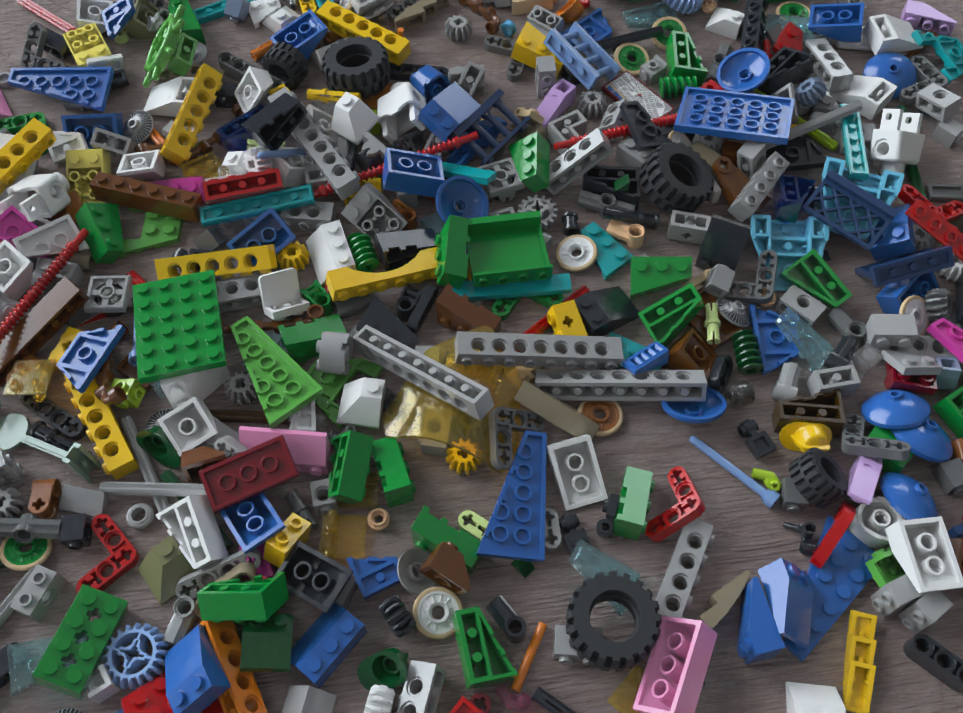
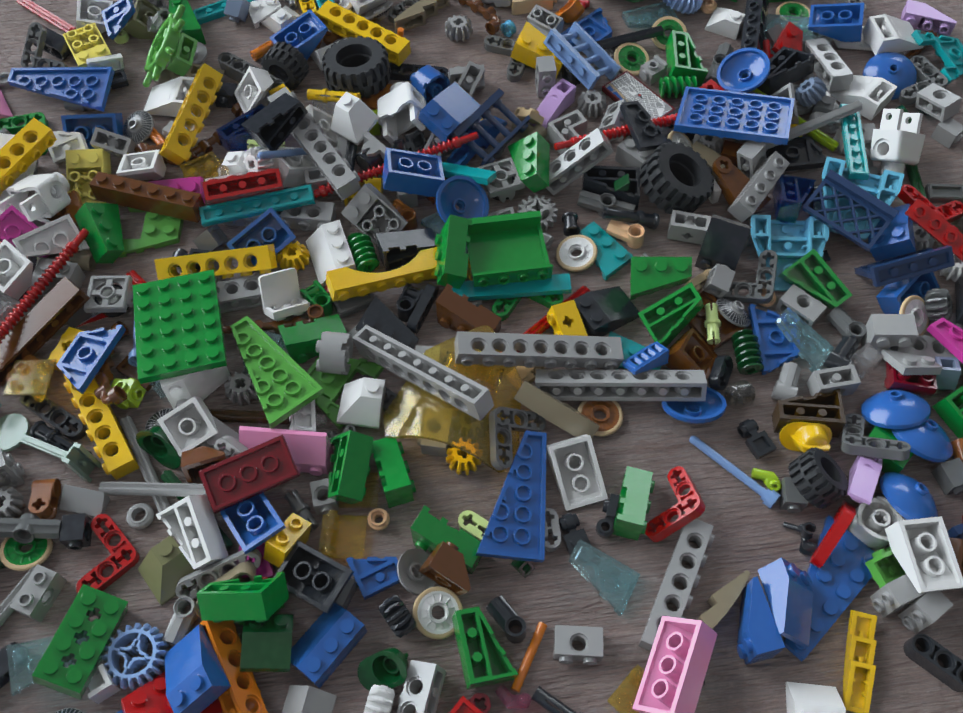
(627, 593): black tyre -> none

